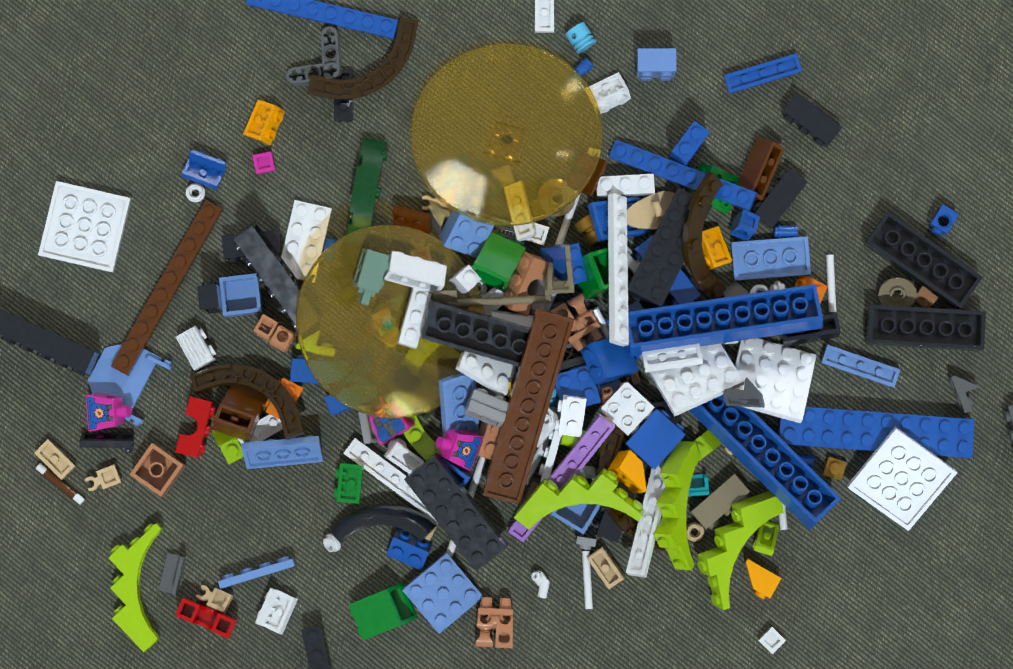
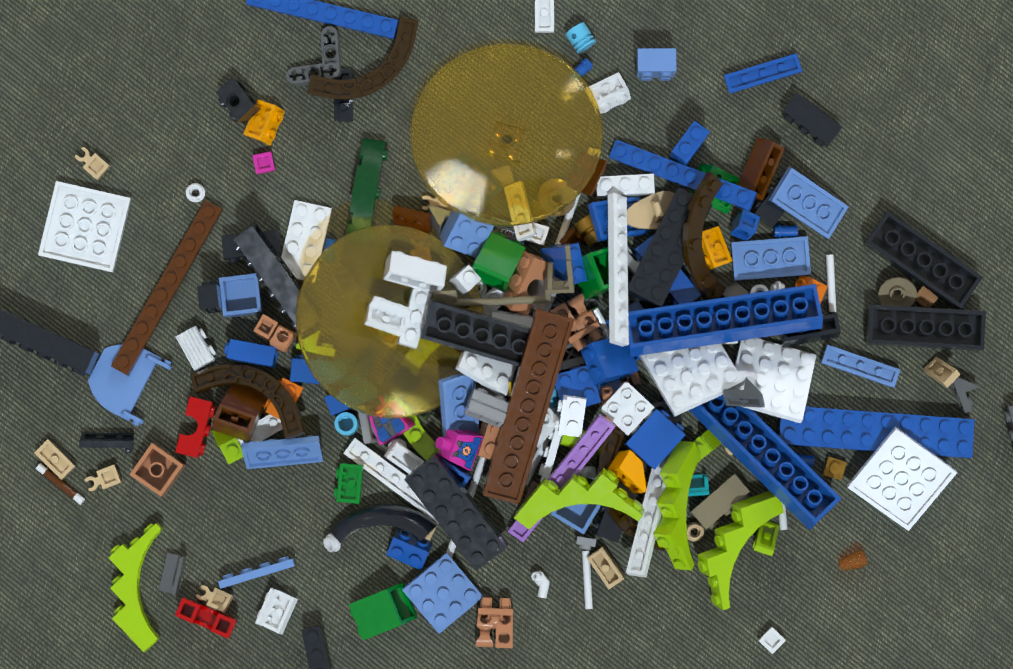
(94, 164): none -> tan plate
(105, 411): dark pink torso -> none
(204, 169): blue bracket -> none
(247, 105): none -> black brick
(251, 353): none -> blue brick
(346, 424): none -> medium azure piece
(370, 274): sand green hinge -> none
(386, 315): none -> white bracket
(572, 236): none -> reddish brown plate
(672, 357): white plate -> none
(761, 580): light orange slope -> none
(808, 203): none -> medium blue plate
(853, 561): none -> clear orange cone
(941, 372): none -> tan plate
(948, 214): blue brick -> none

